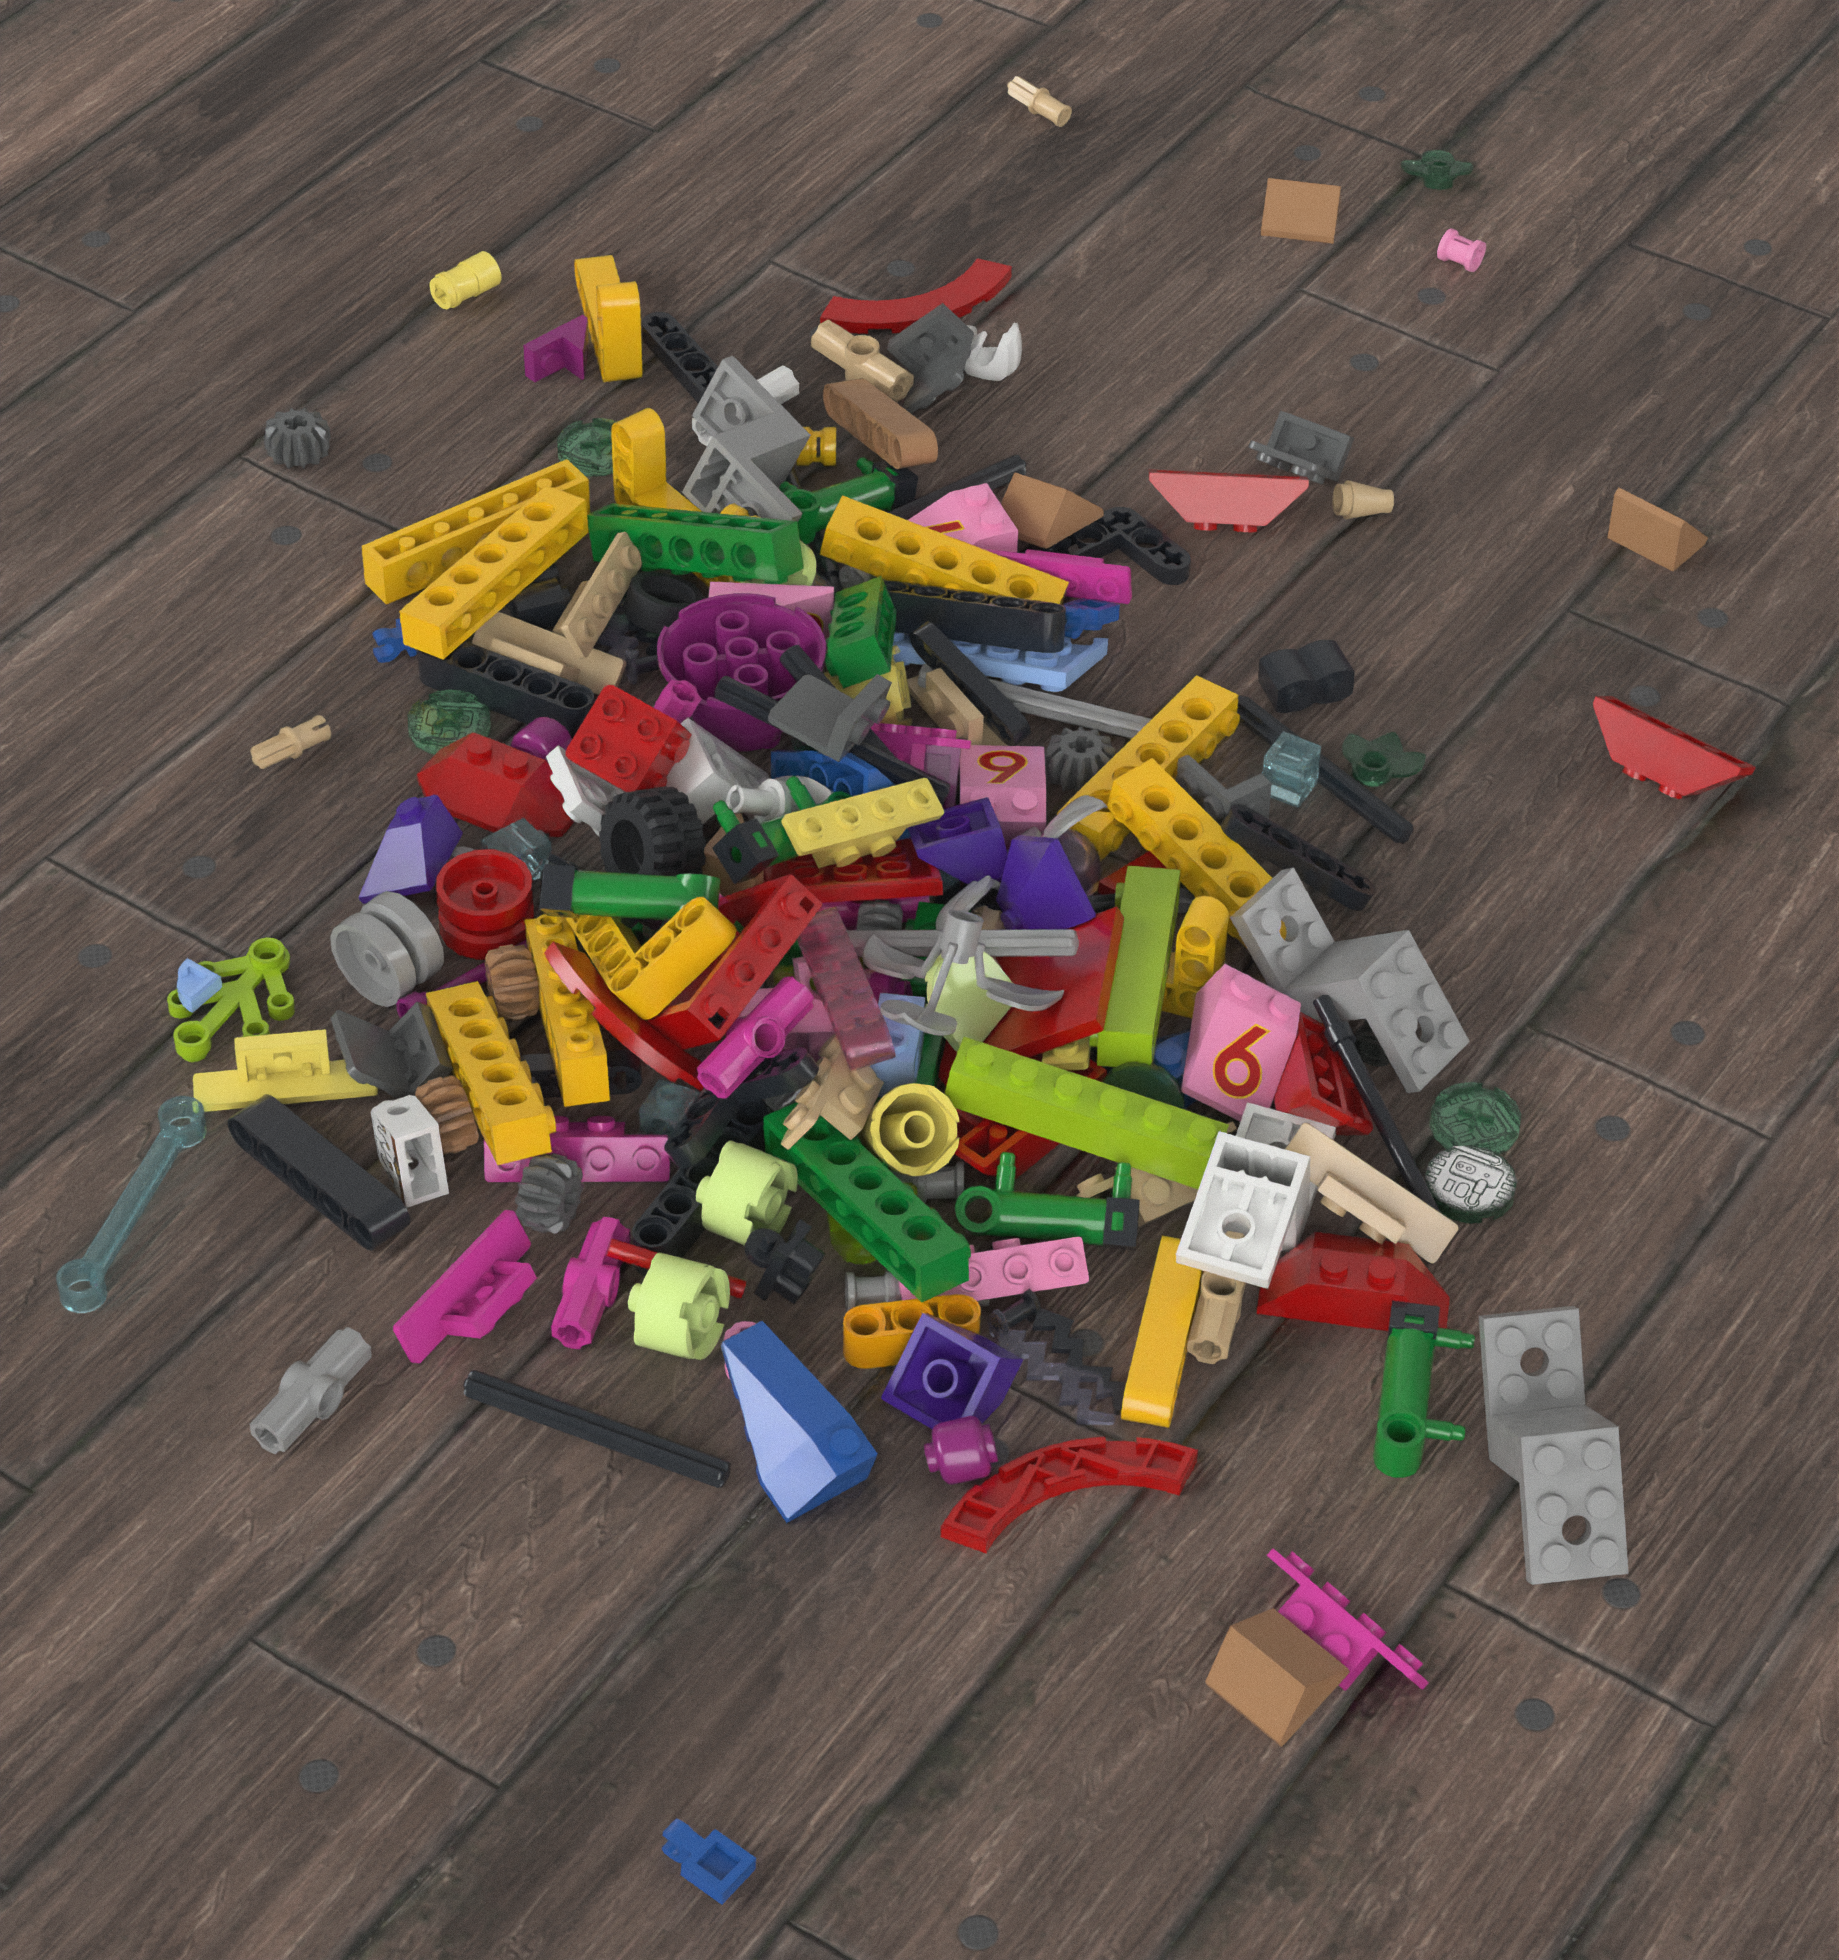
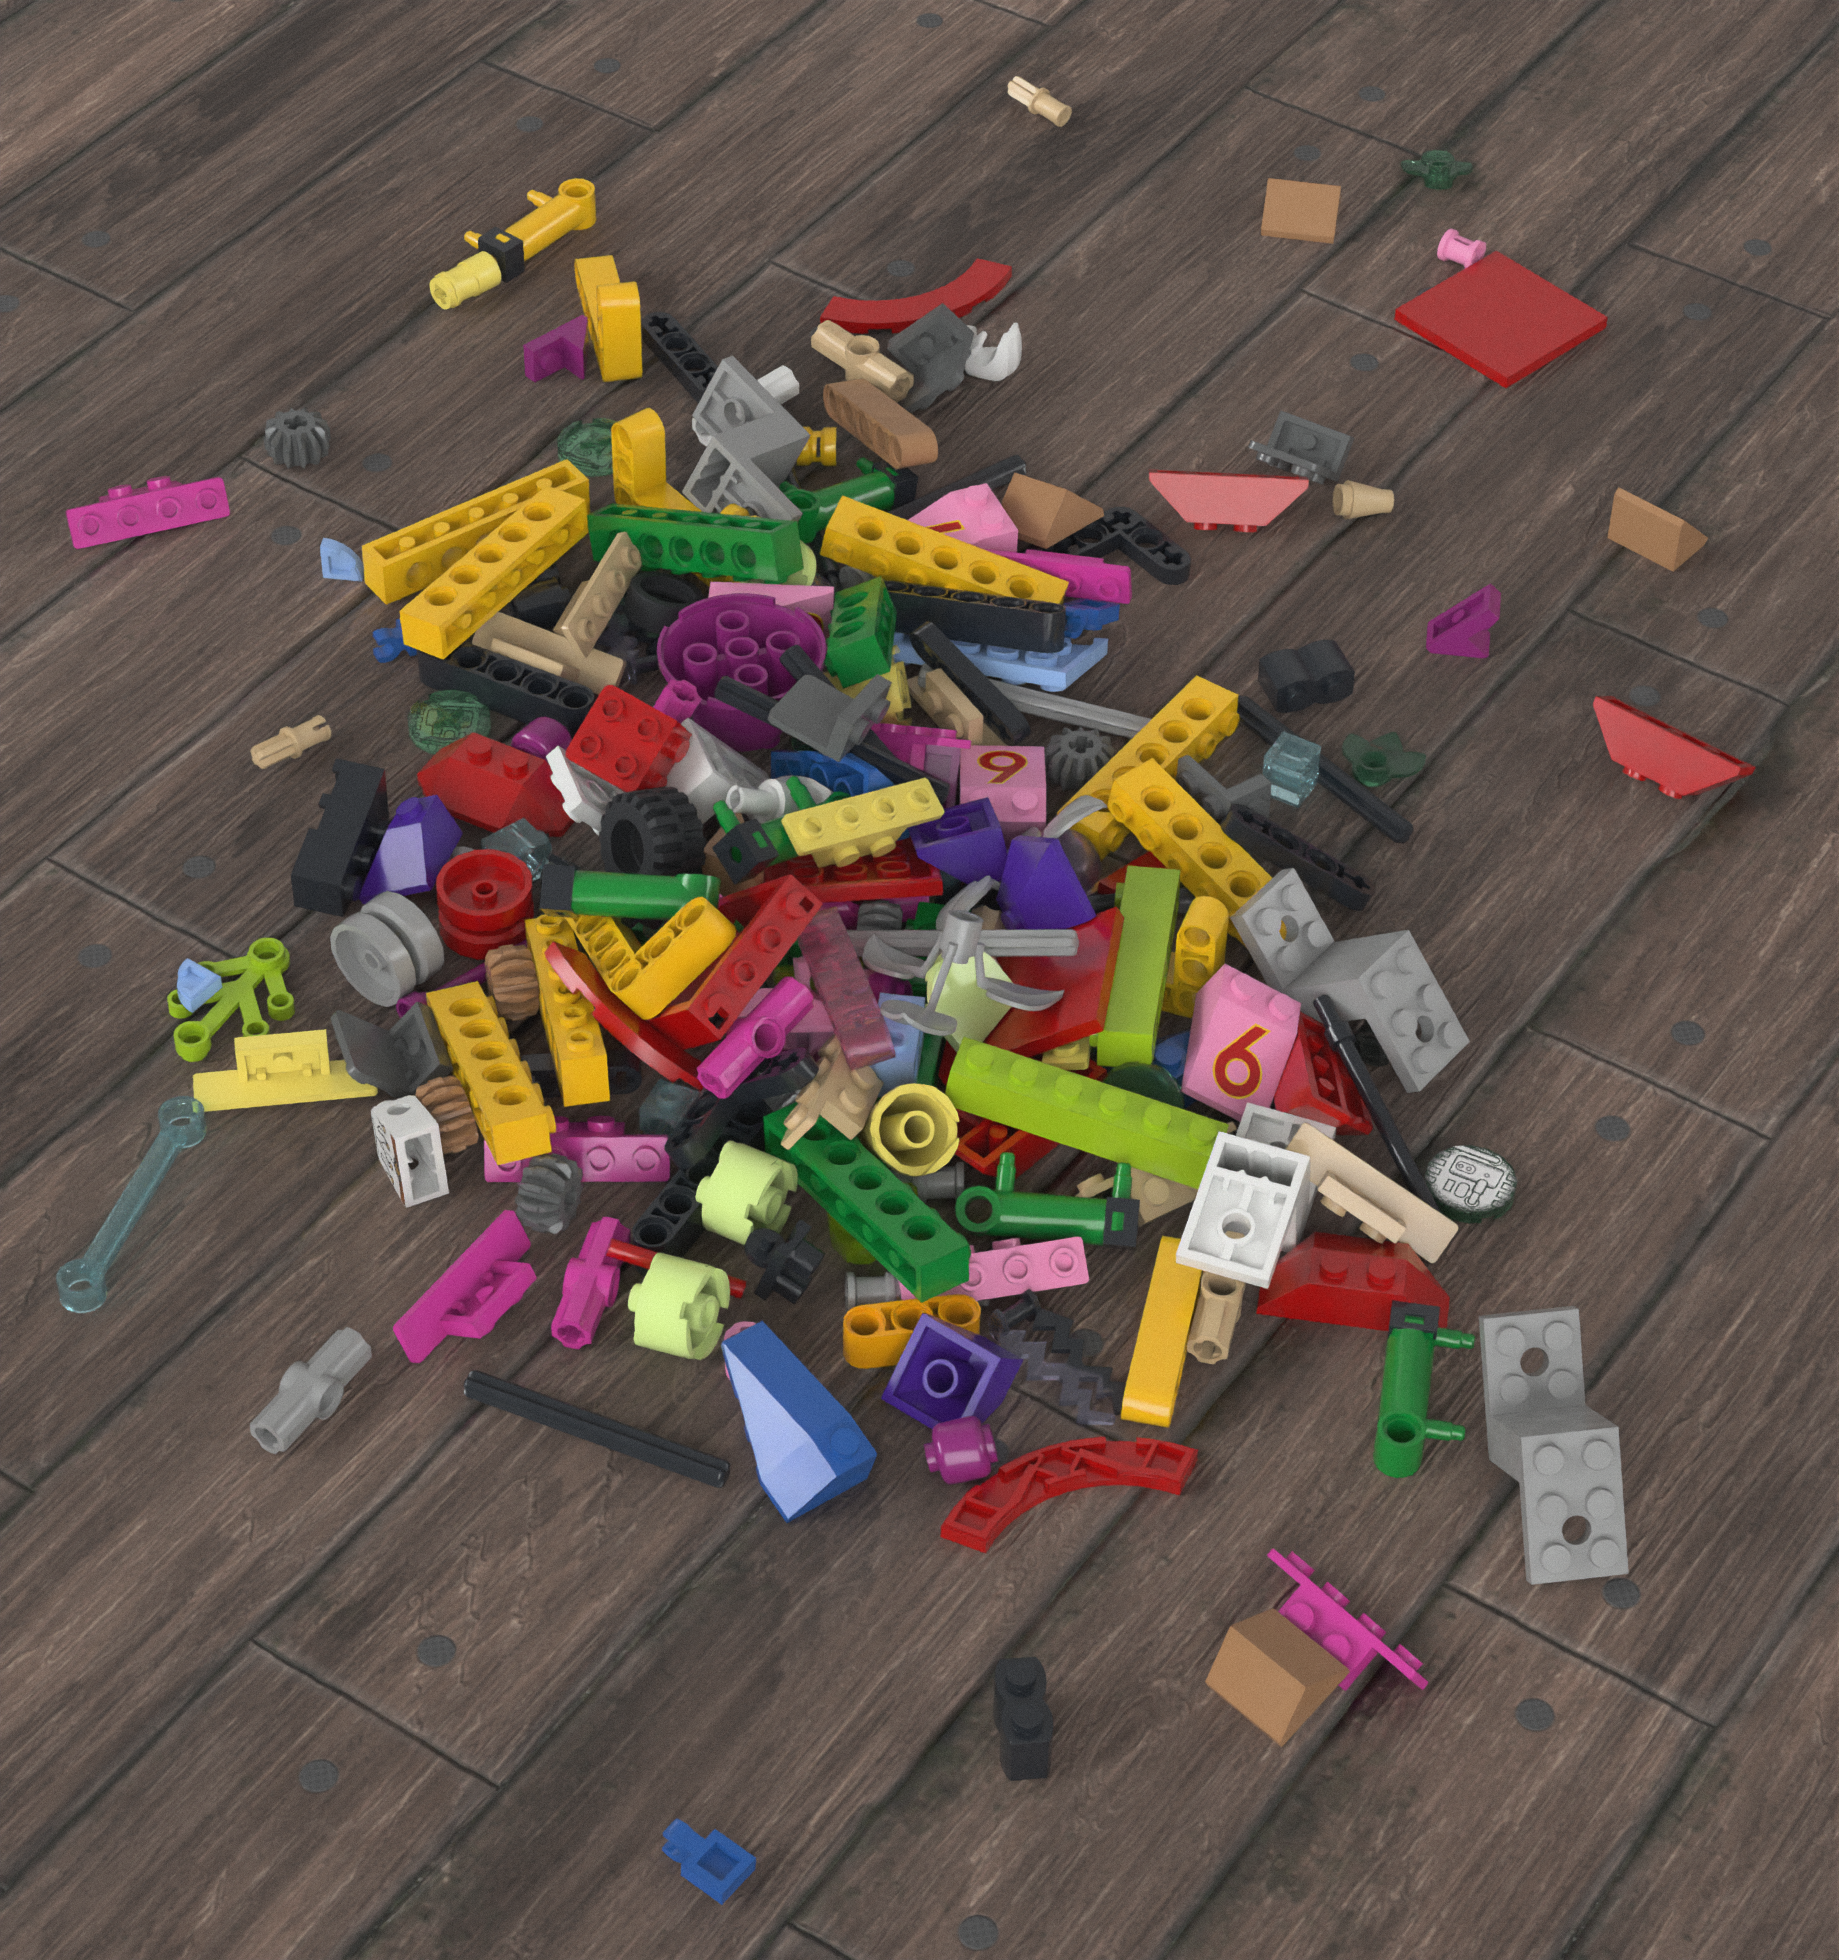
(146, 510): none -> dark pink bracket
(319, 1172): black beam -> none
(340, 561): none -> light blue tile
(346, 842): none -> black wedge
(568, 211): none -> yellow piece
(1023, 1718): none -> black brick
(1465, 626): none -> magenta slope
(1475, 1117): clear green tile -> none
(1500, 319): none -> red tile

